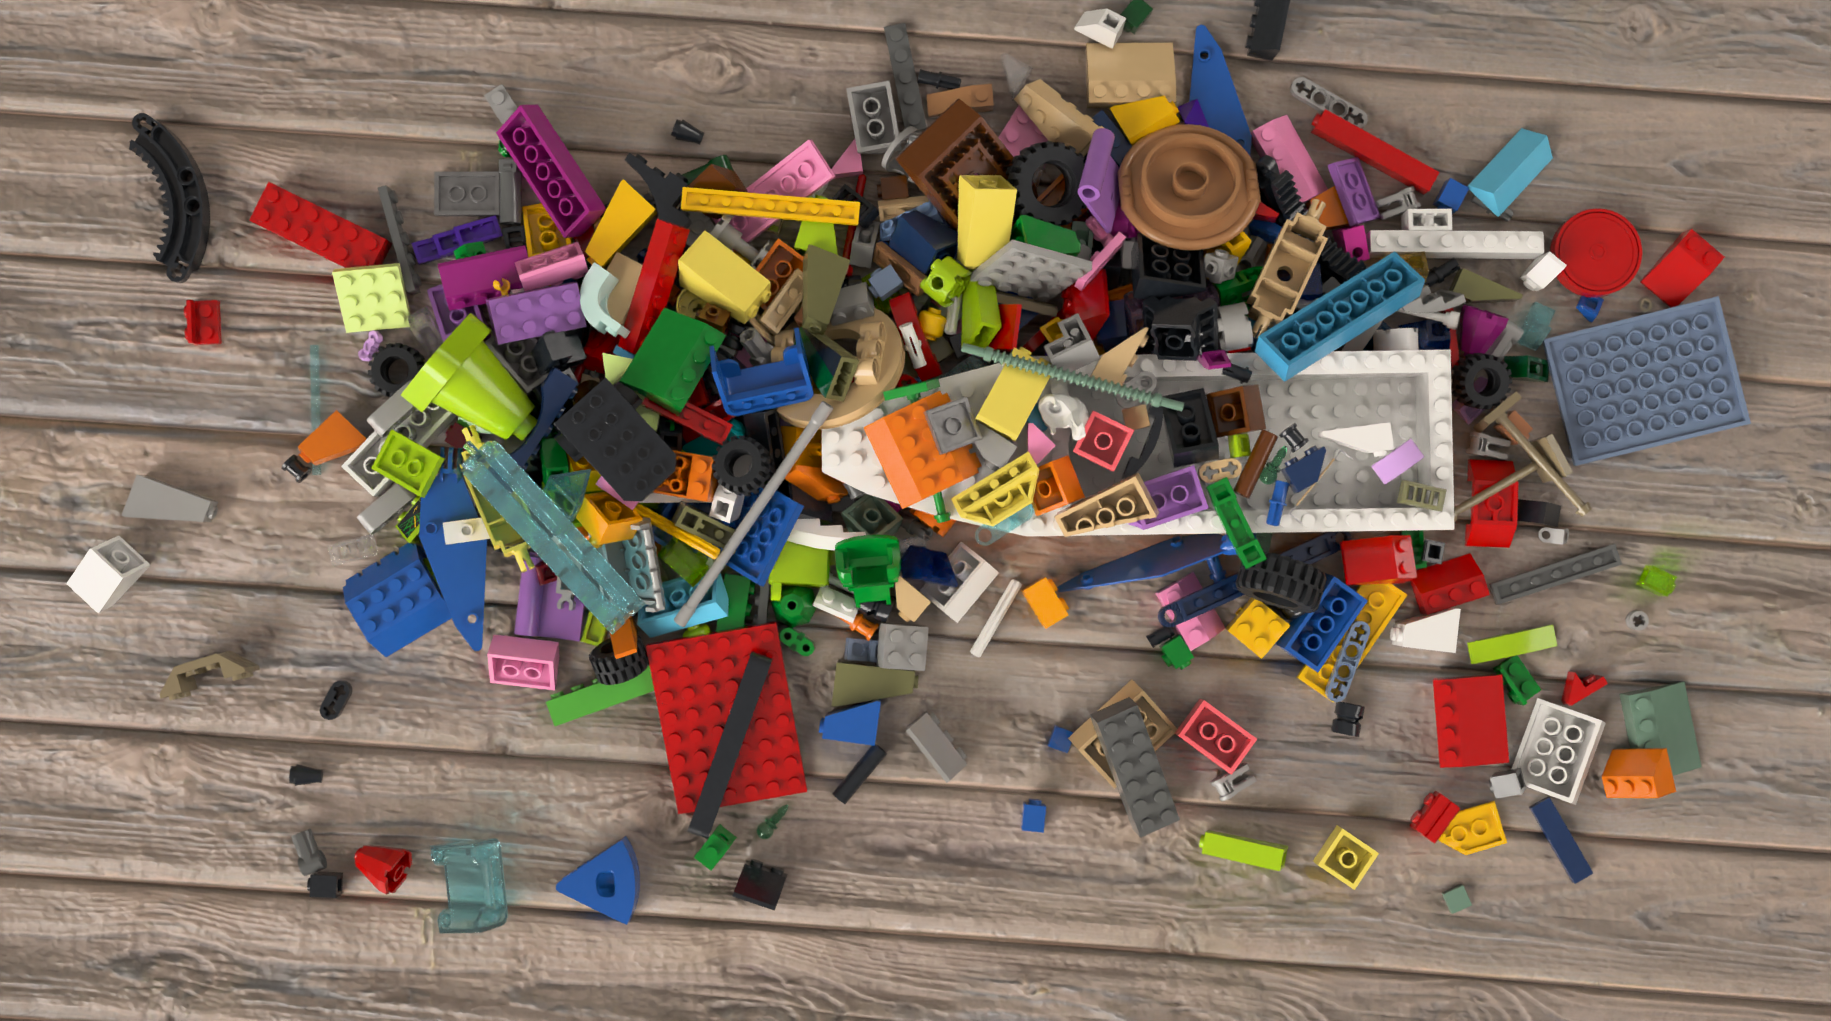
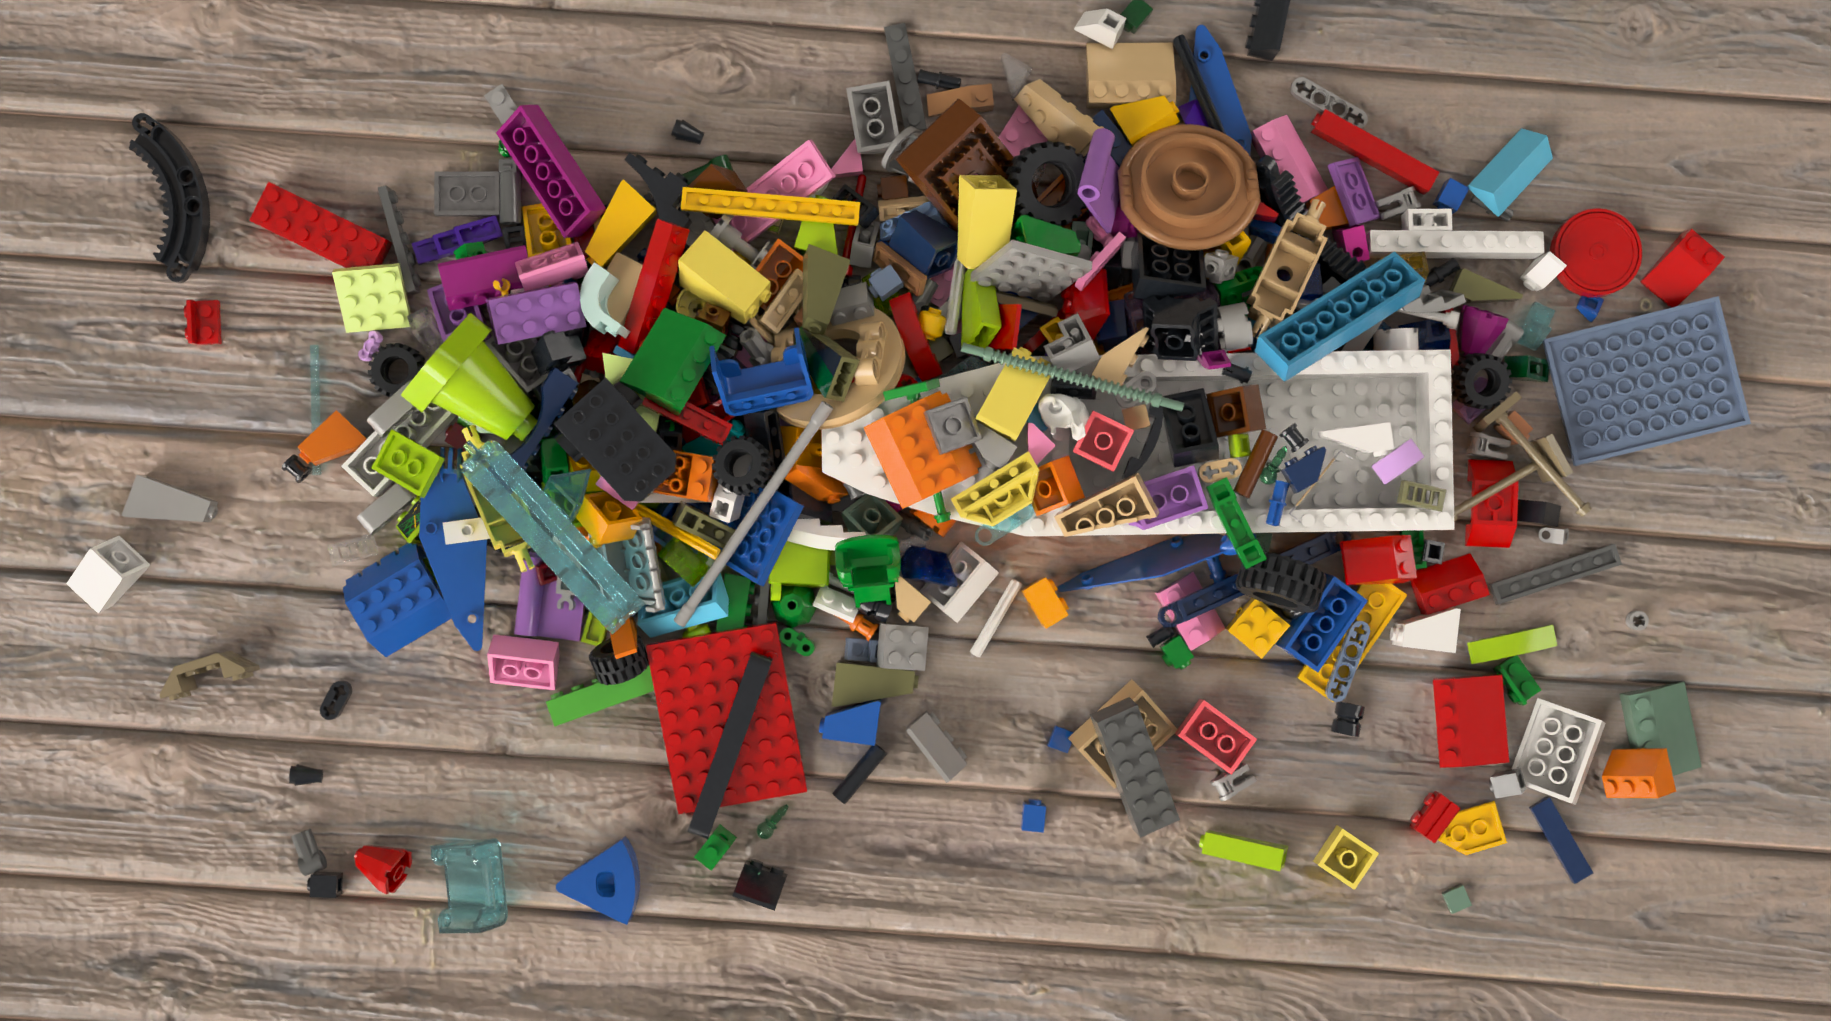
(908, 331): white pin -> none
(946, 281): lime brick -> none
(1072, 390): none -> black plate
(1197, 83): none -> black axle
(1576, 690): red slope -> none
(1657, 581): clear neon green brick -> none

